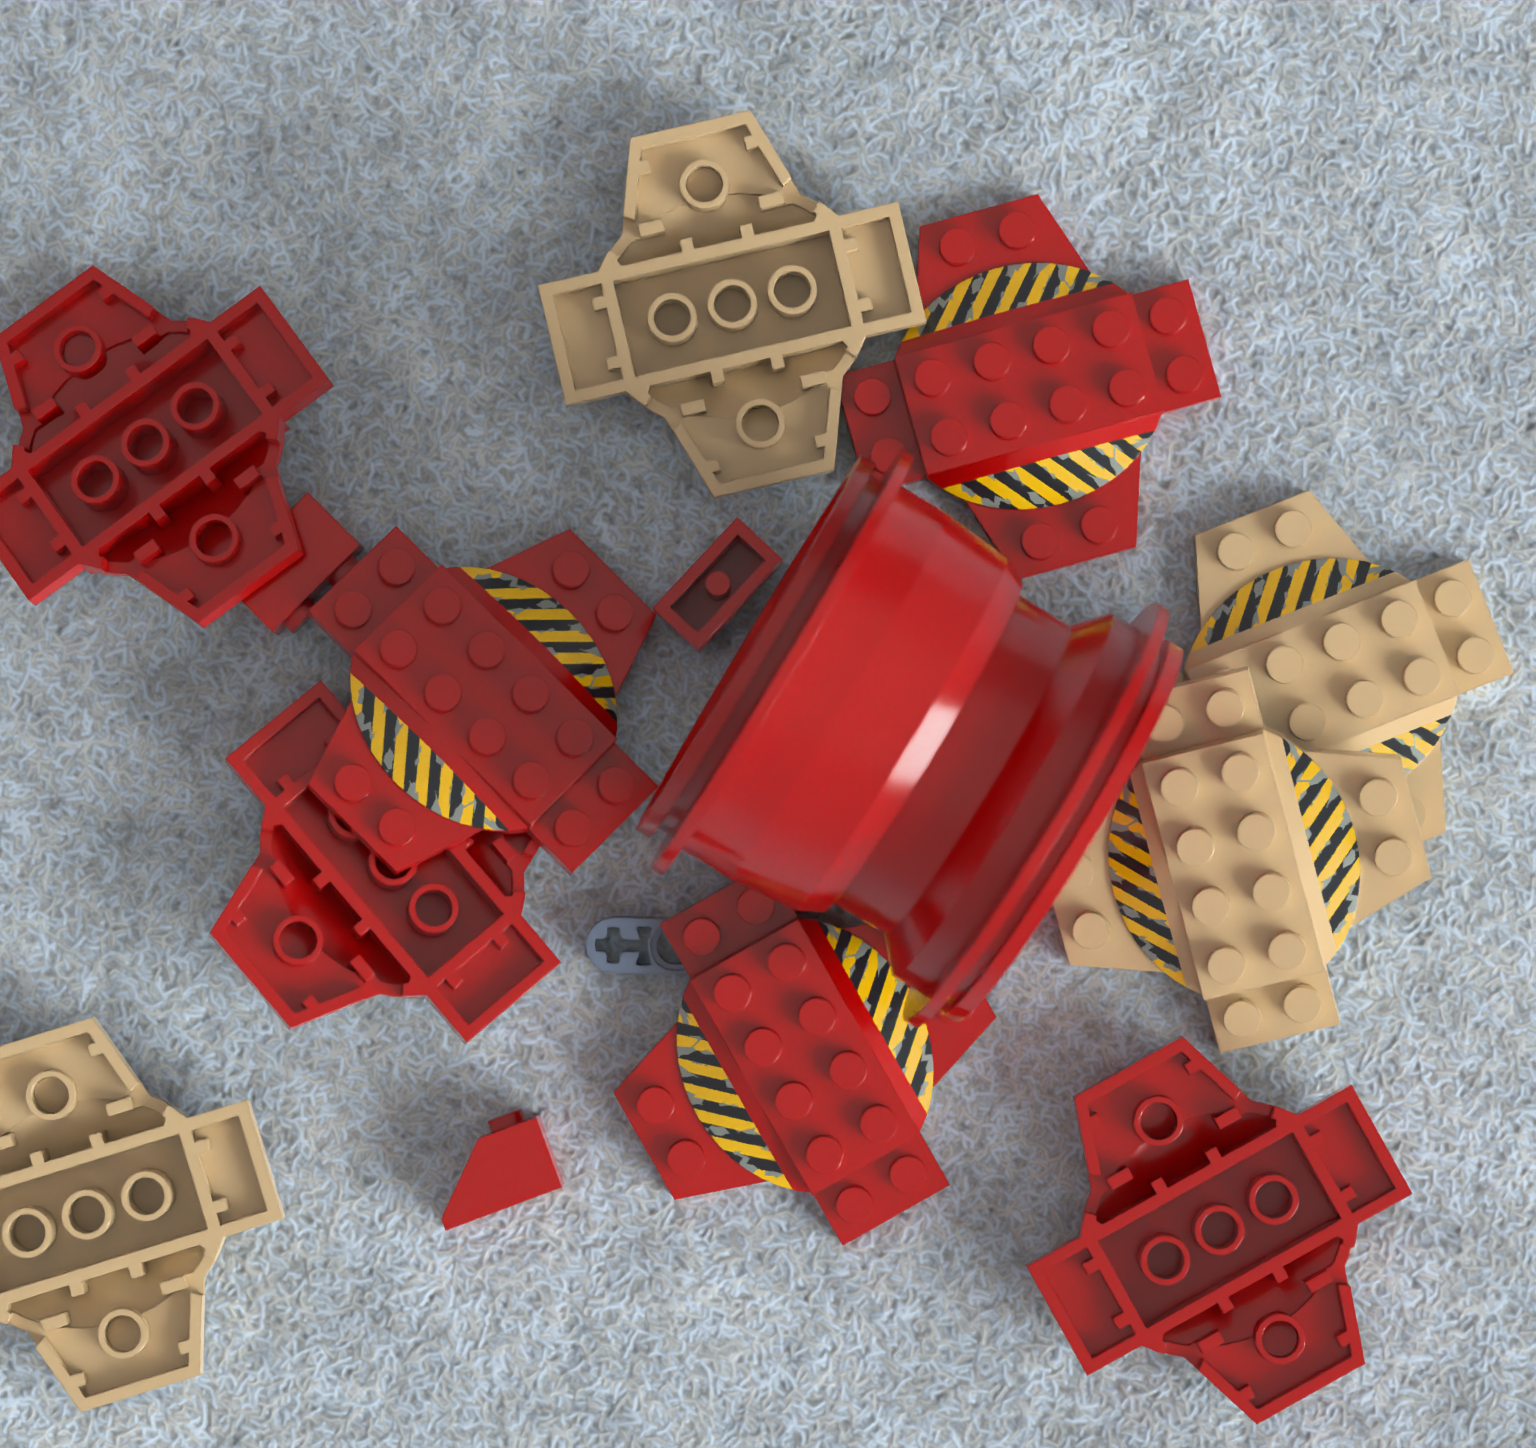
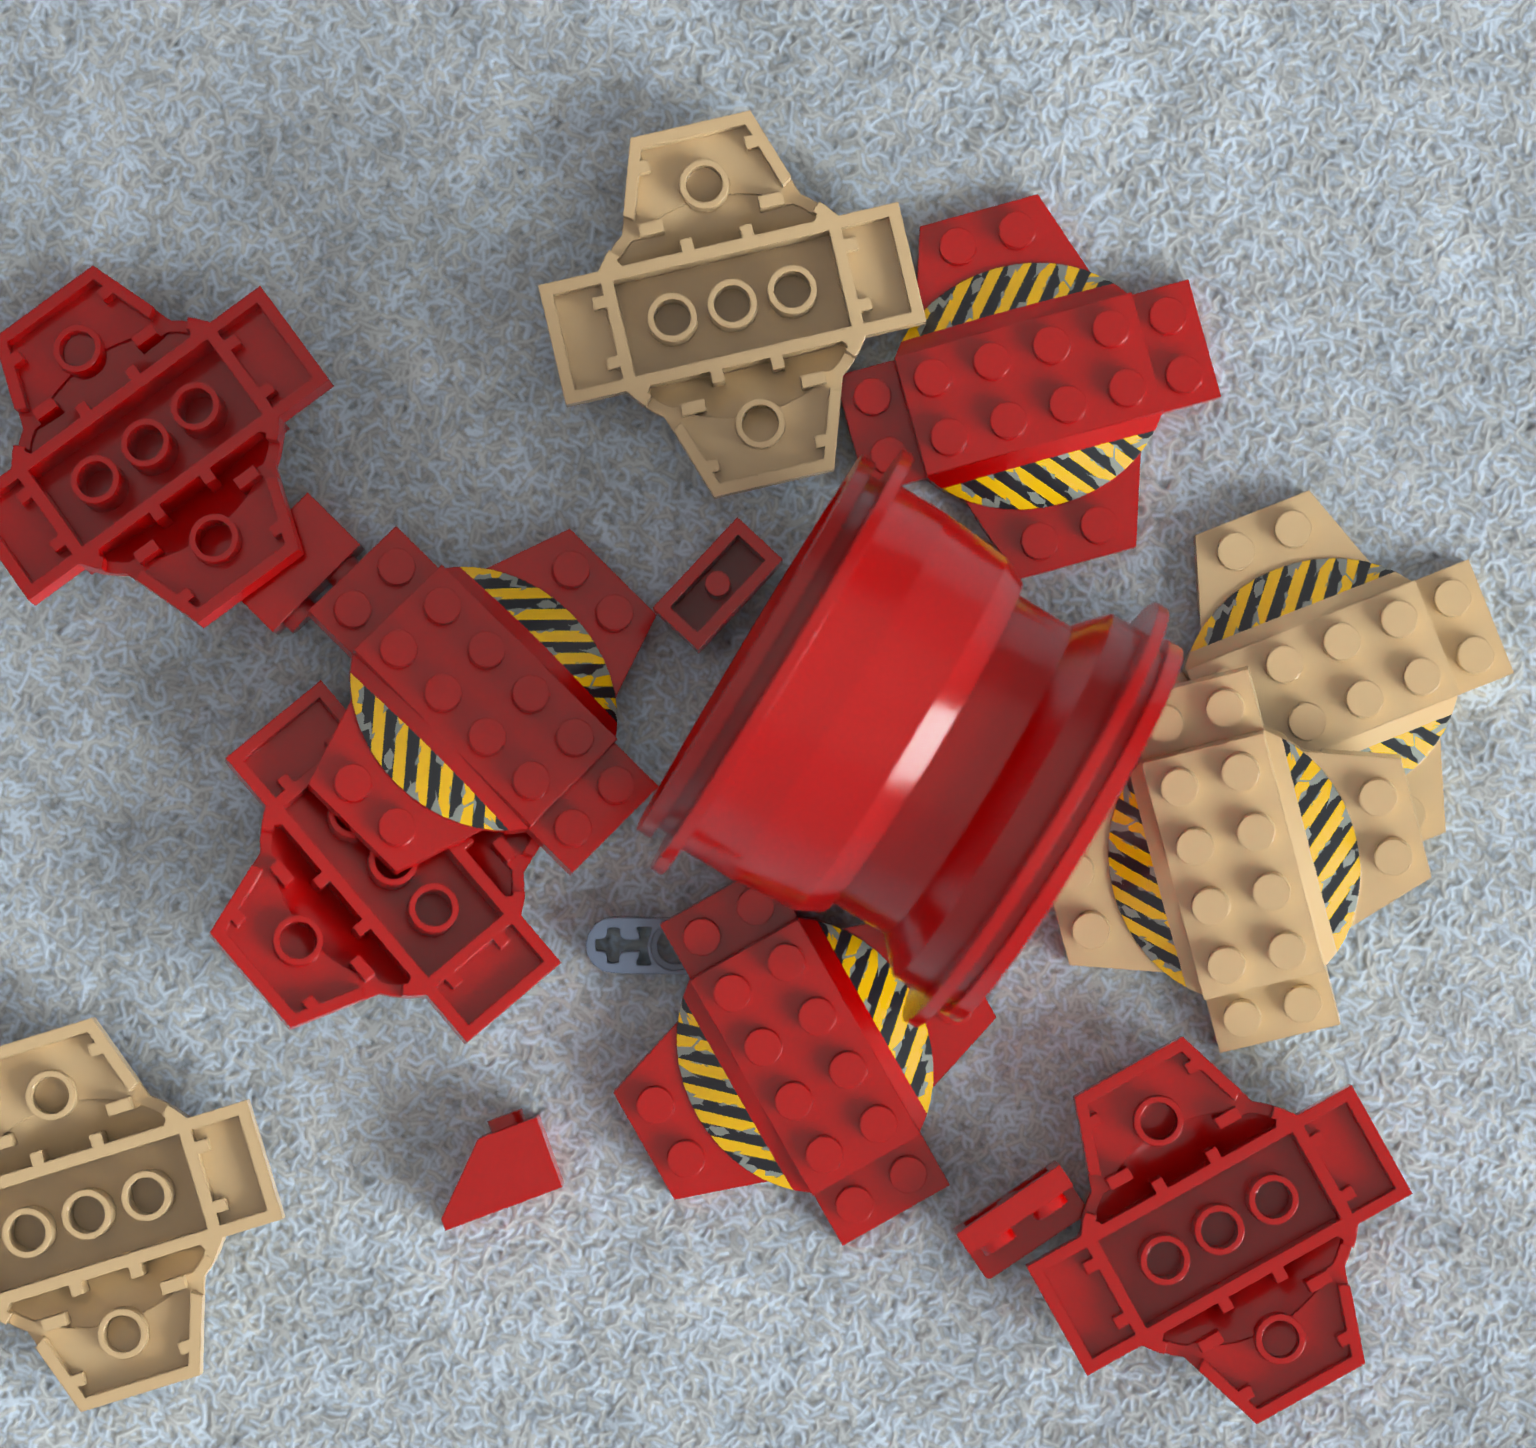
(1021, 1220): none -> red bracket

